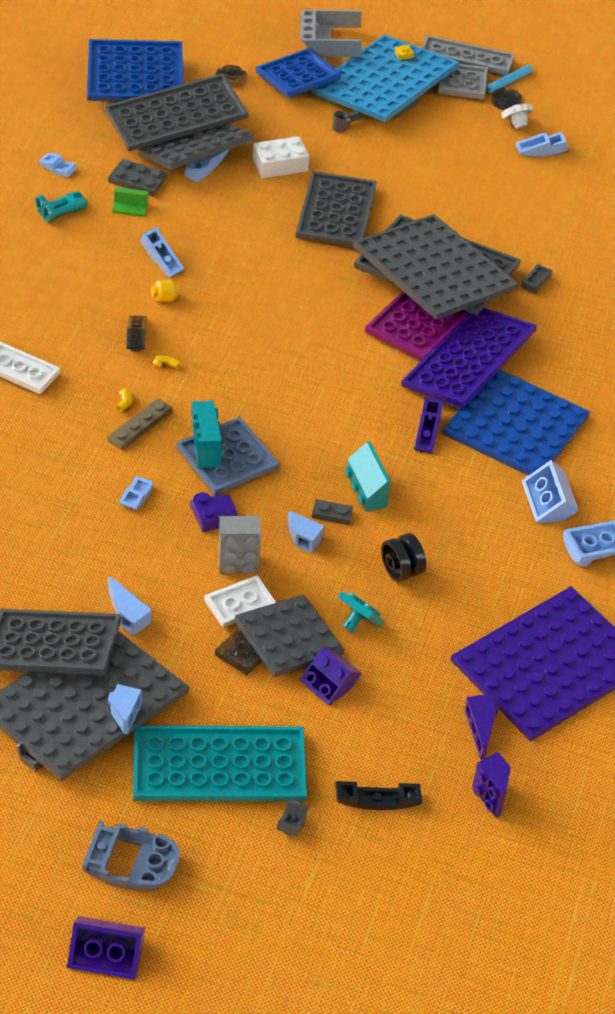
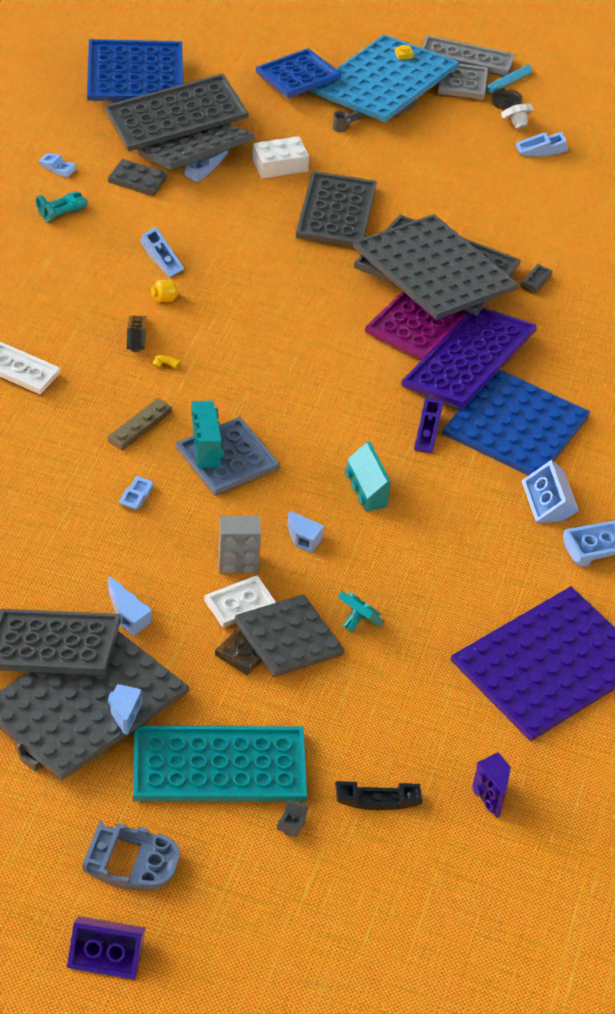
(127, 400): yellow arm -> none
(130, 202): bright green panel -> none
(210, 508): dark purple slope -> none
(234, 75): clear smoke tile -> none
(317, 27): light grey windscreen -> none
(330, 675): dark purple slope -> none
(332, 512): dark grey plate -> none
(403, 557): black wheel -> none
(480, 715): dark purple slope -> none

